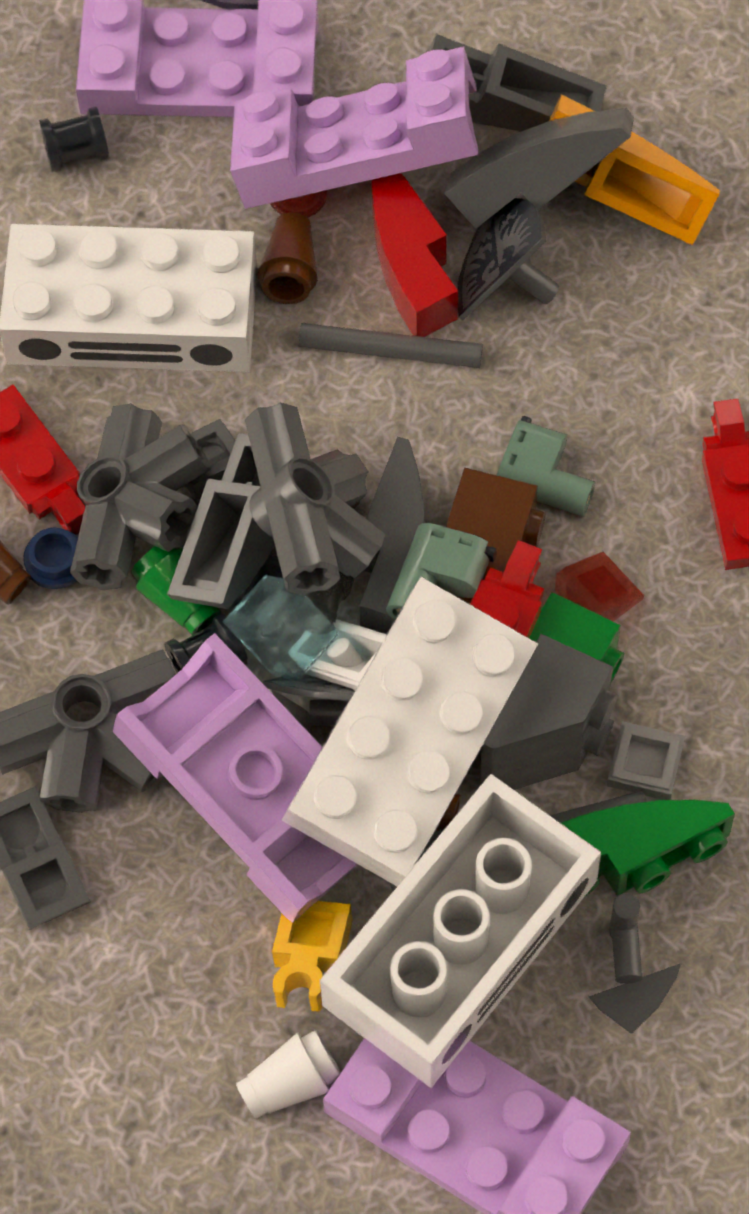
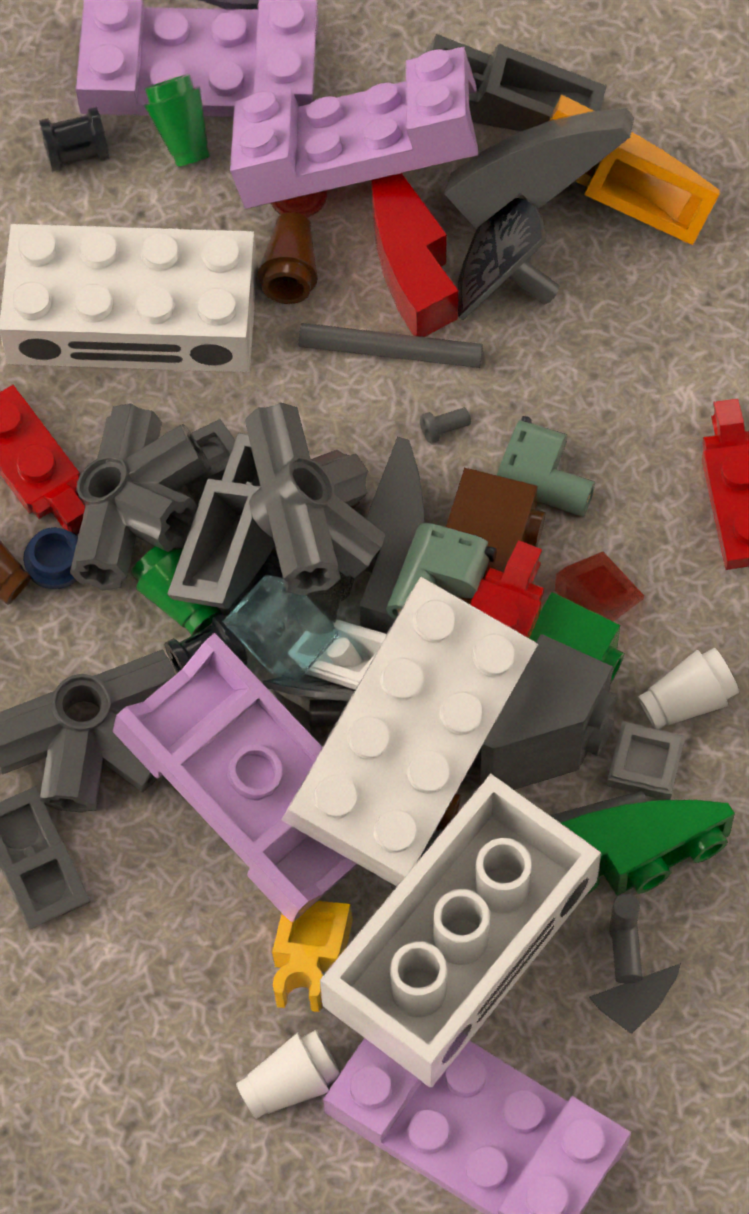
(179, 118): none -> green cone
(437, 425): none -> dark grey piece
(689, 690): none -> white cone

